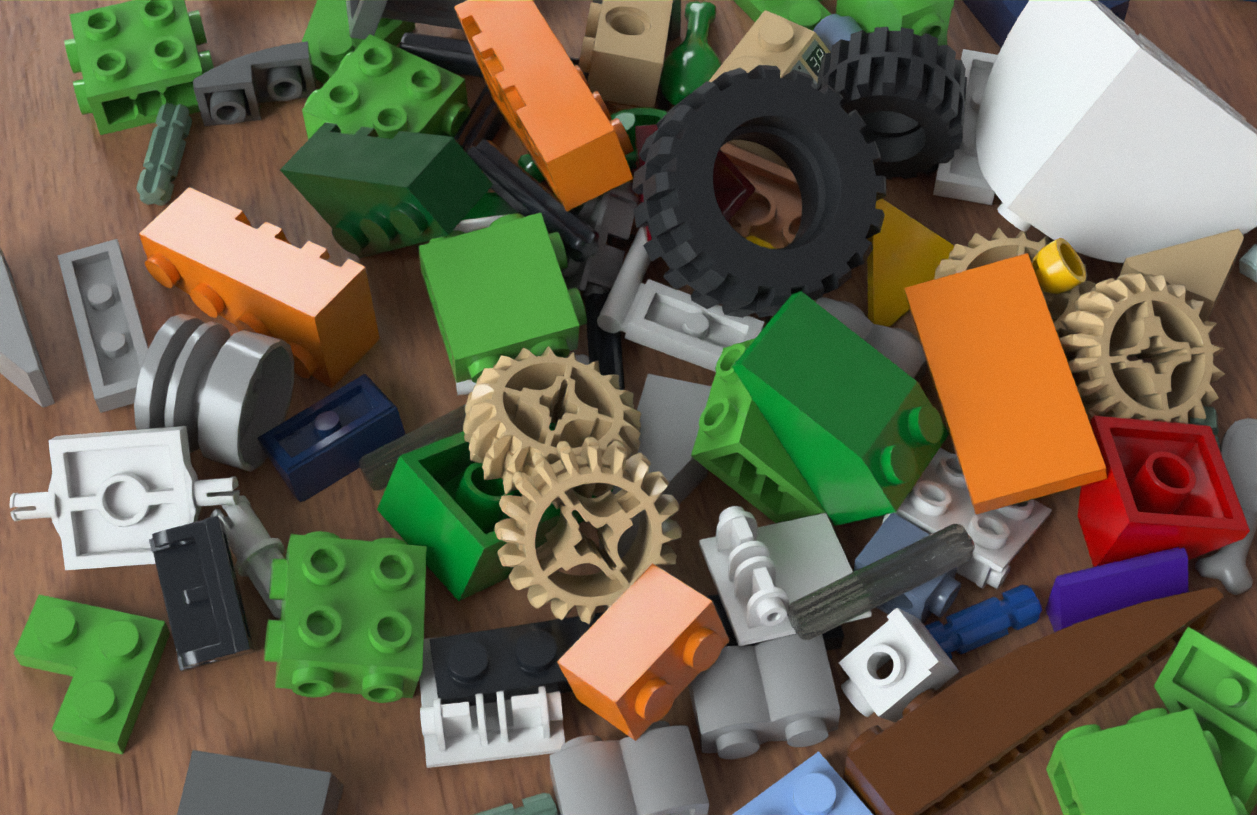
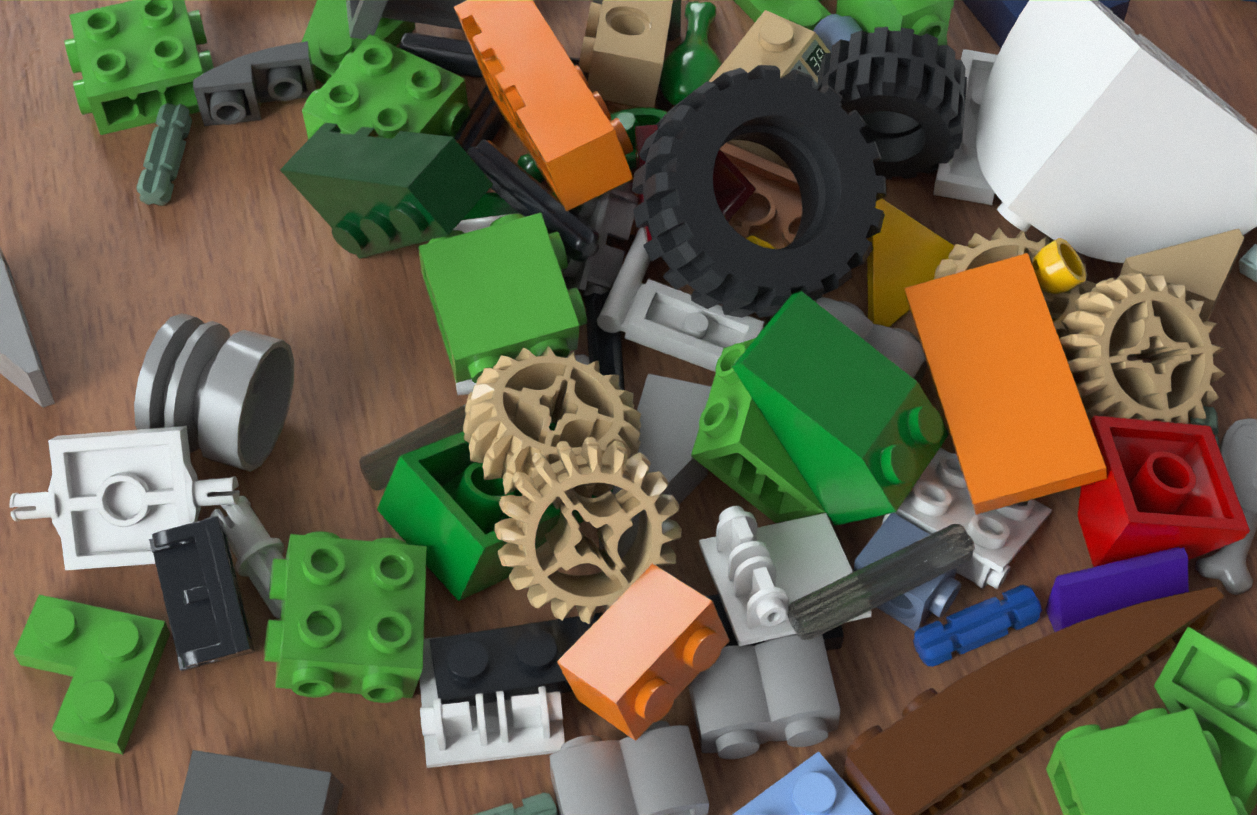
(106, 321): light grey plate -> none
(264, 283): orange wedge -> none
(331, 437): dark blue slope -> none
(917, 667): white brick -> none

